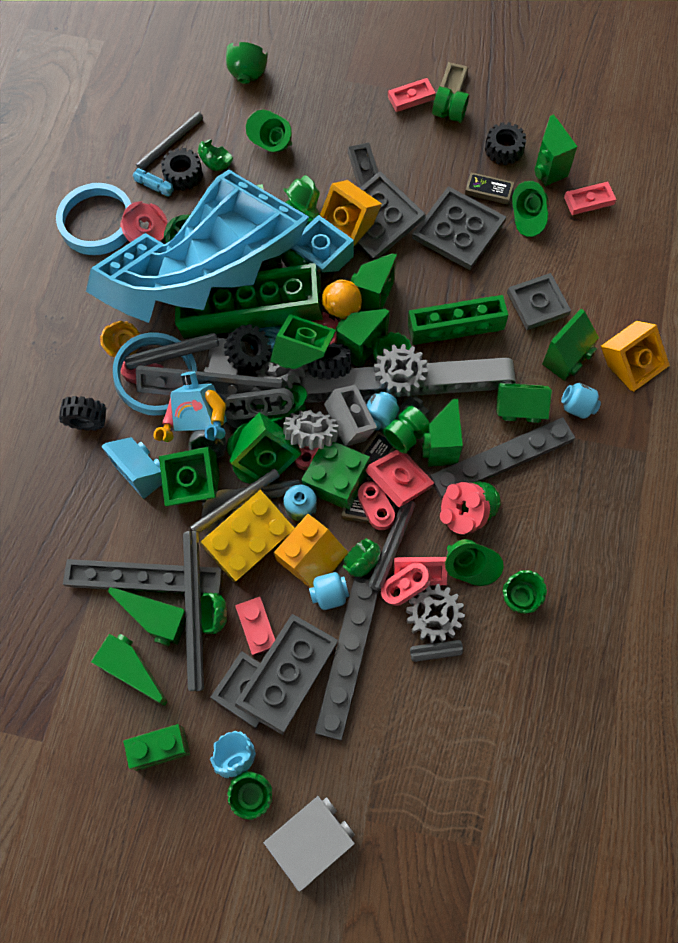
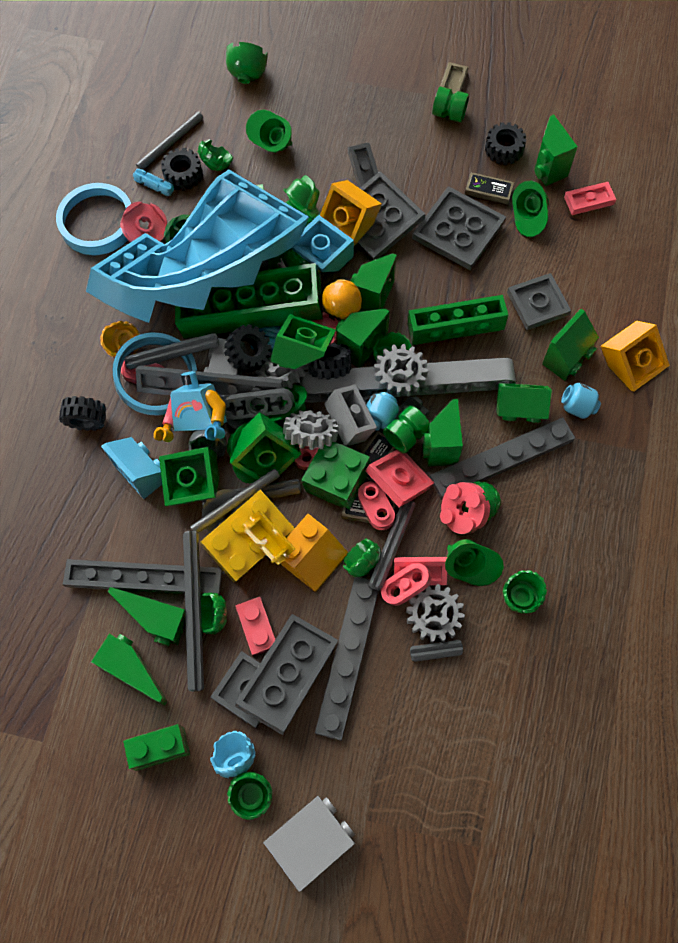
(265, 532): none -> yellow hinge
(299, 502): medium azure head -> none
(329, 591): medium azure head -> none
(411, 95): coral plate -> none

